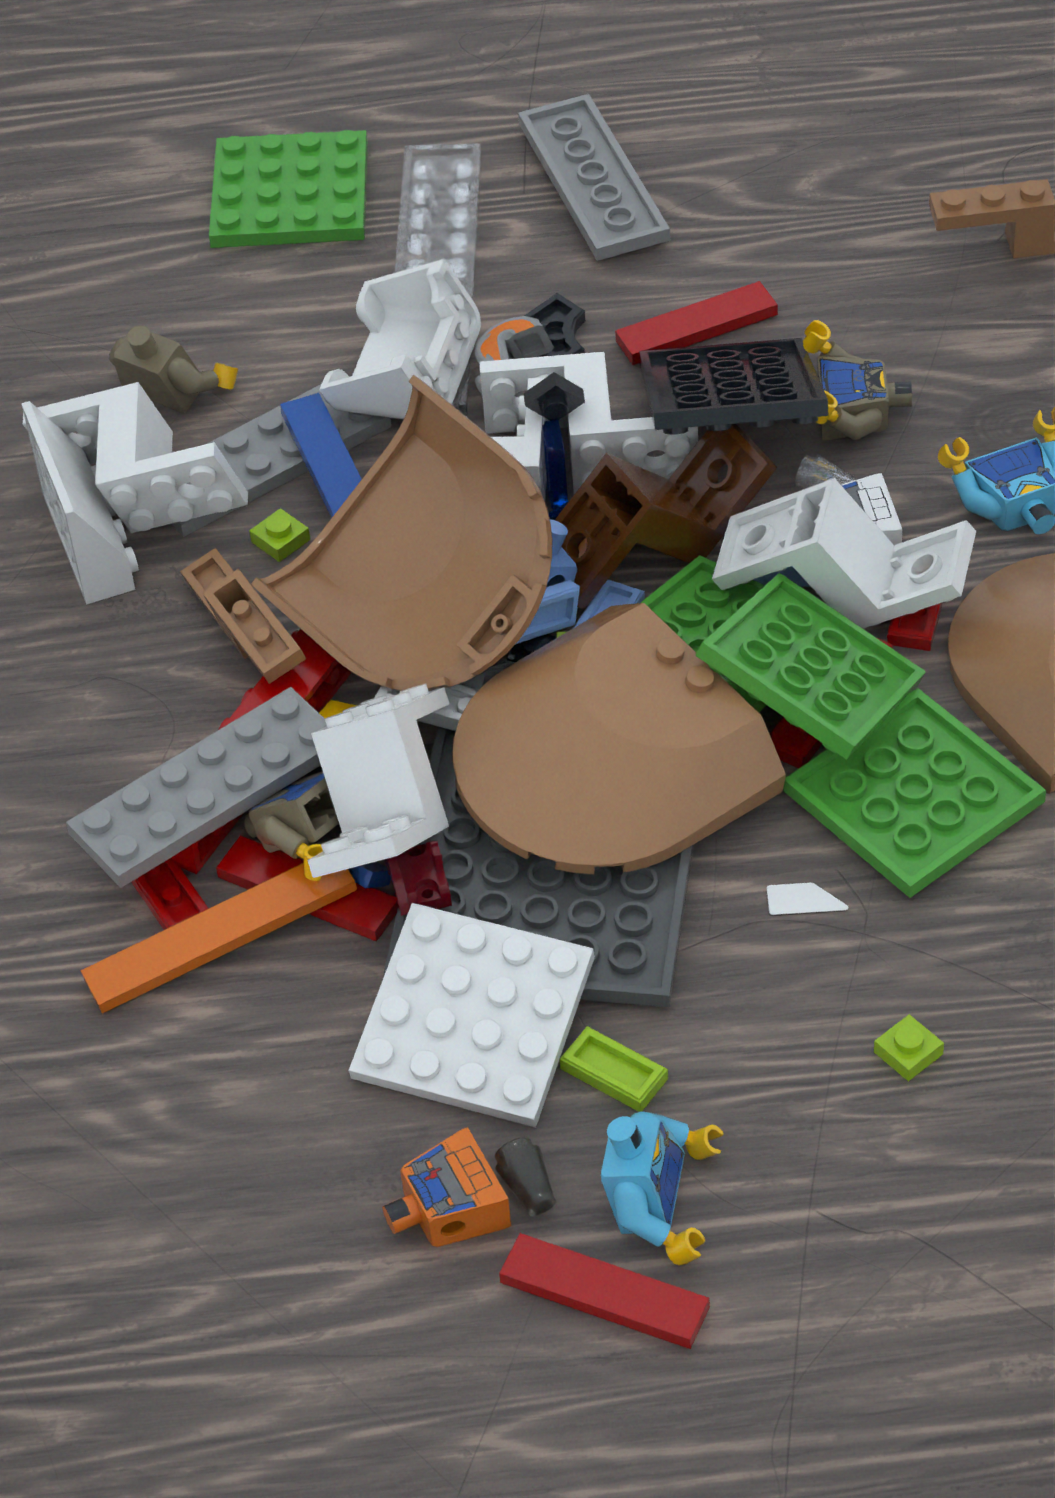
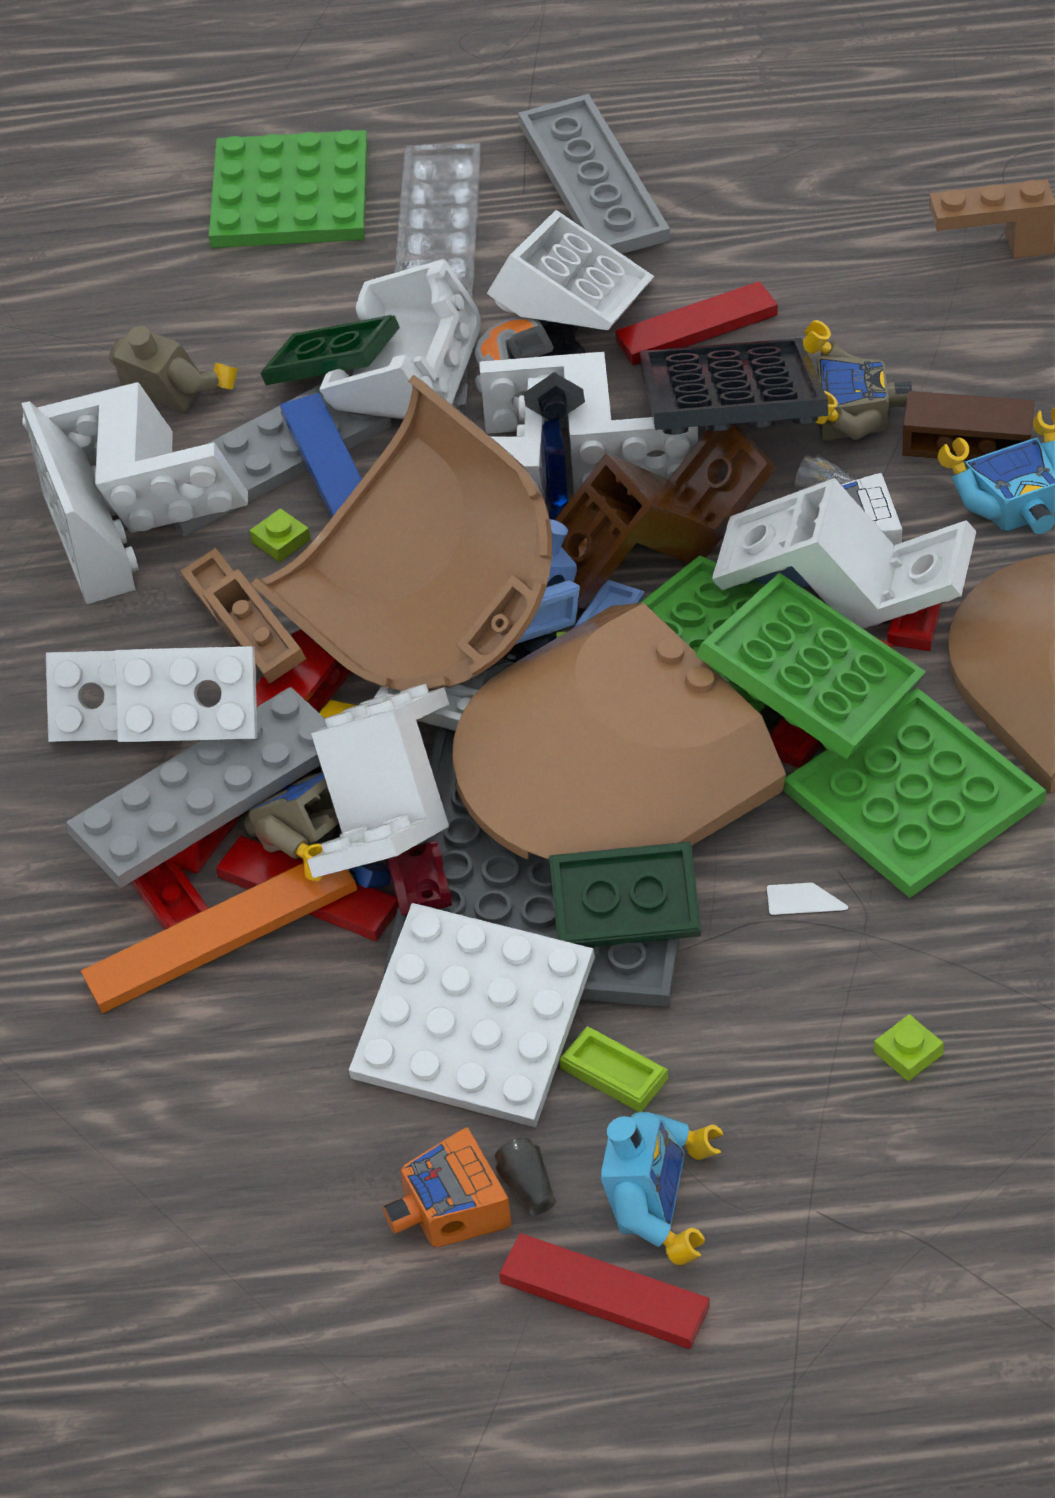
(152, 694): none -> white bracket
(330, 348): none -> dark green tile
(568, 277): none -> white slope
(625, 895): none -> dark green tile
(981, 421): none -> reddish brown brick

